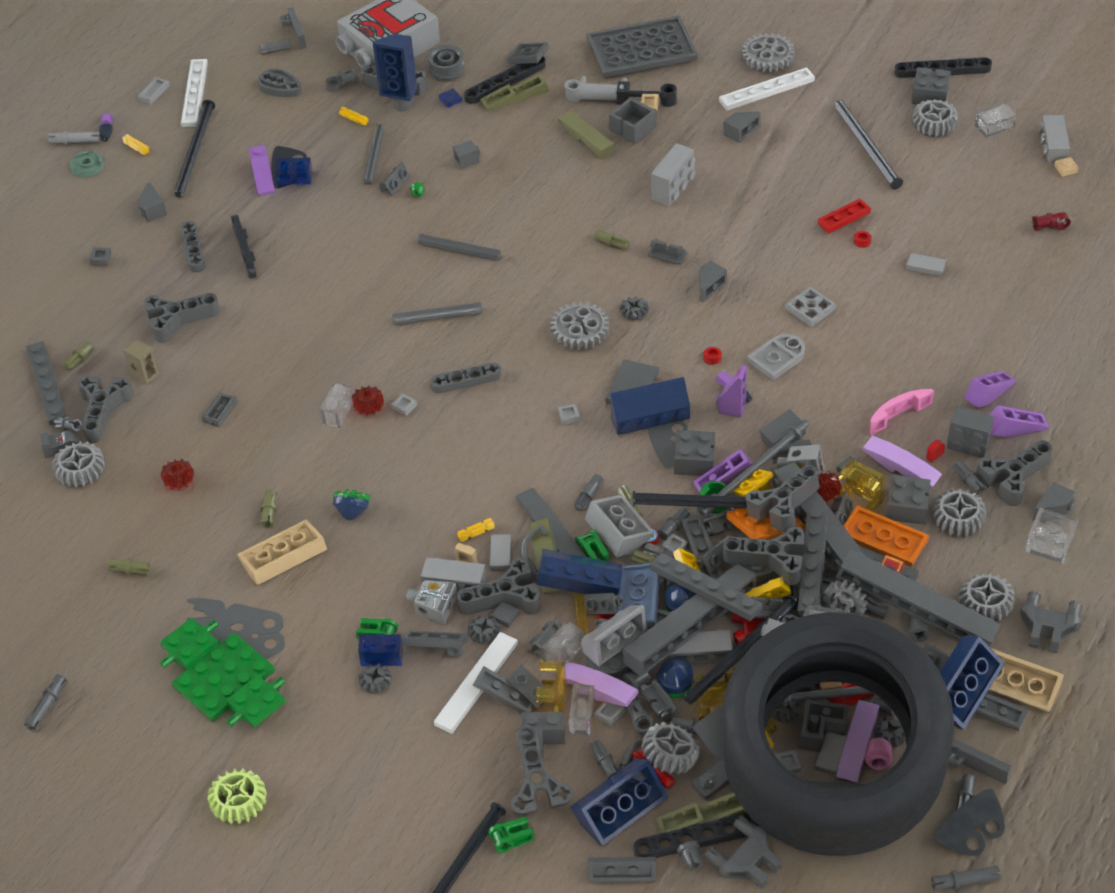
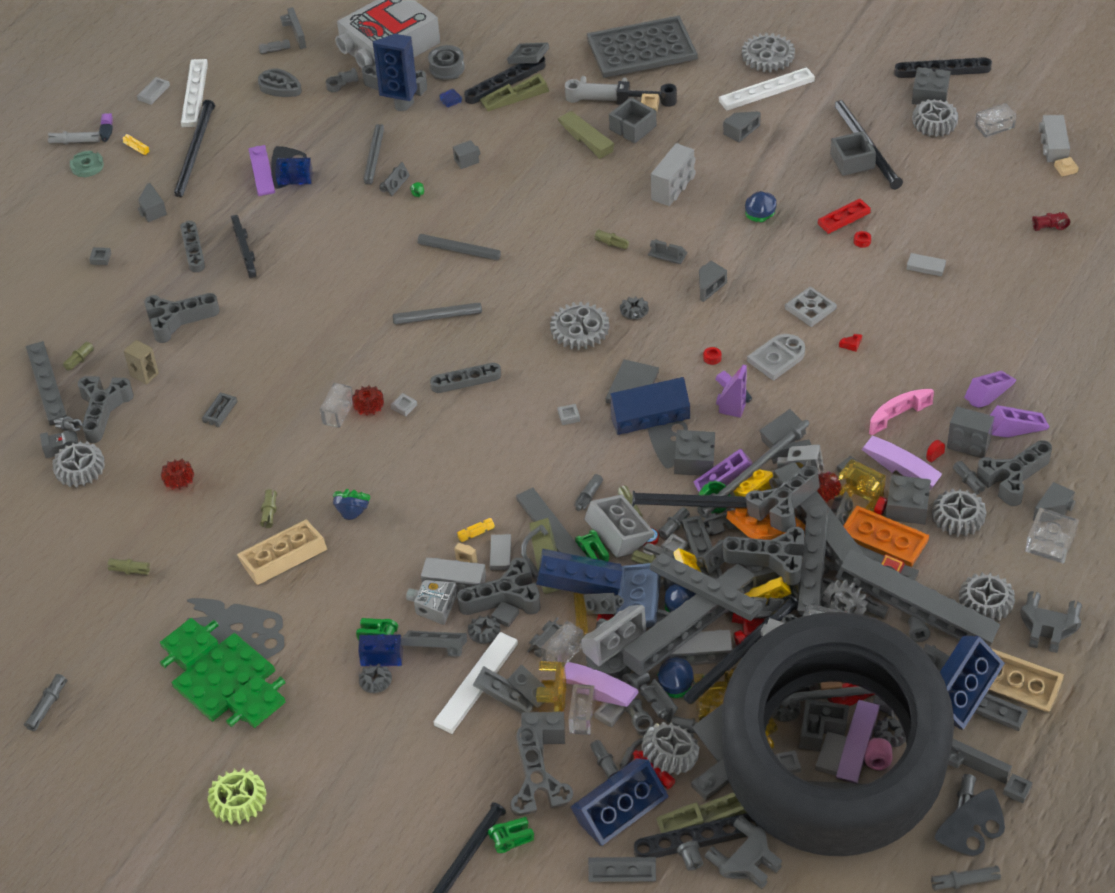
(354, 116): yellow axle -> none
(760, 206): none -> dark blue hair
(851, 343): none -> red tile
(853, 153): none -> dark grey piece
(880, 505): none -> red tile
(1017, 788): none -> dark grey plate

